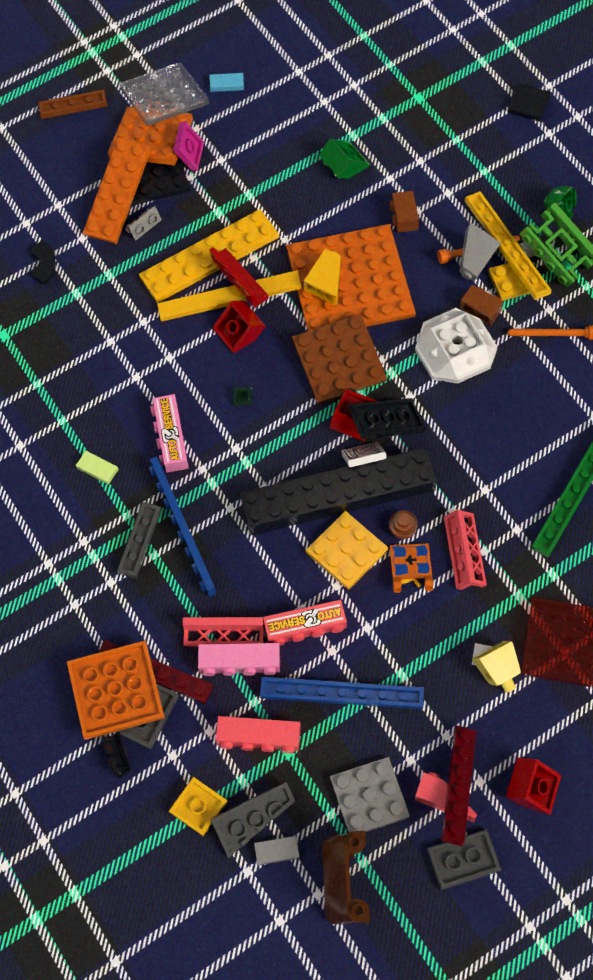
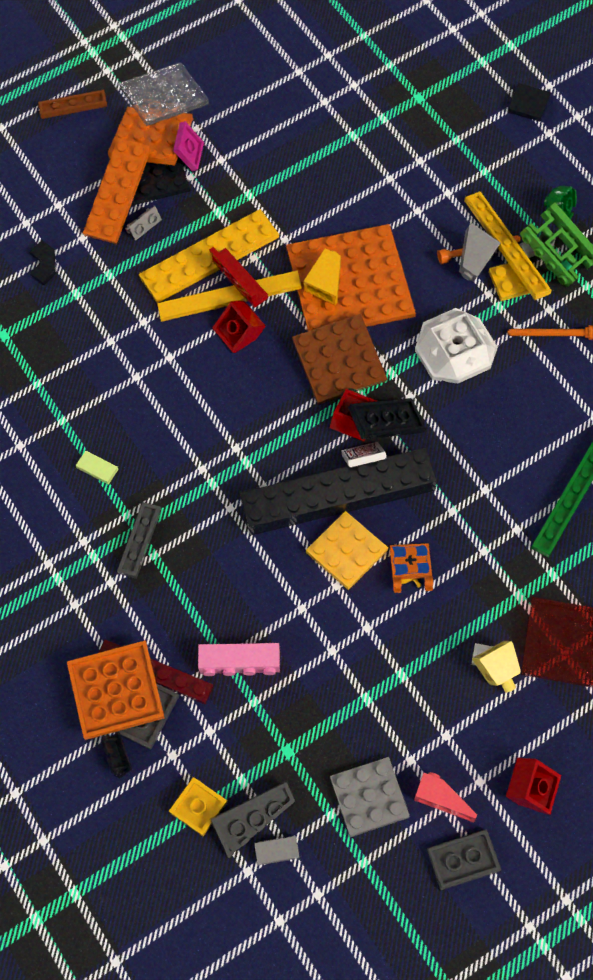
(170, 433): brick -> none
(184, 533): blue plate -> none
(222, 624): coral fence -> none
(226, 82): medium azure tile -> none
(242, 396): clear green slope -> none
(258, 733): coral brick -> none
(305, 622): coral brick -> none
(336, 871): reddish brown windscreen -> none
(342, 693): blue plate -> none
(343, 158): green slope -> none
(403, 524): dark orange plate -> none
(405, 211): dark orange brick -> none
(459, 786): dark red plate -> none
(461, 549): coral fence -> none
(481, 305): dark orange brick -> none

